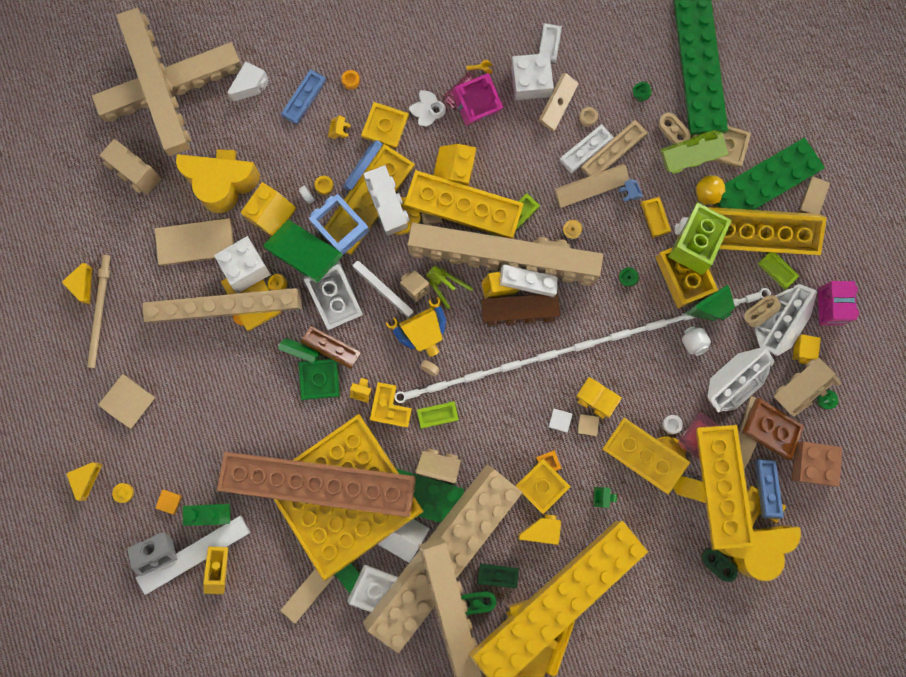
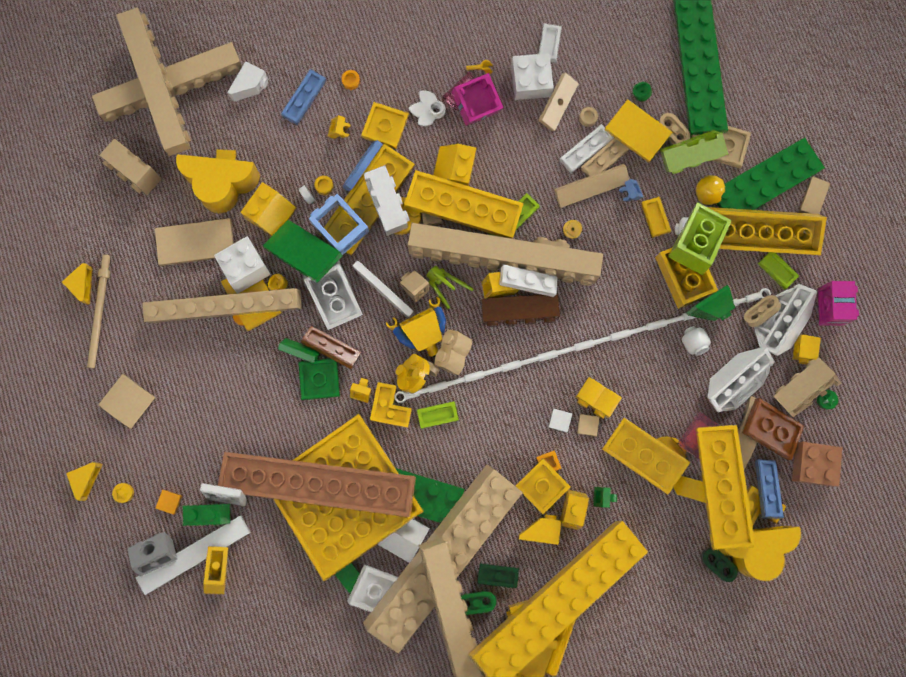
(223, 494): none -> white tile
(305, 596): tan tile -> none
(412, 373): none -> yellow plate
(438, 466): tan slope -> none
(453, 352): none -> tan brick
(574, 510): none -> yellow torso
(629, 277): green tile -> none
(638, 131): none -> yellow tile
(672, 424): white tile -> none

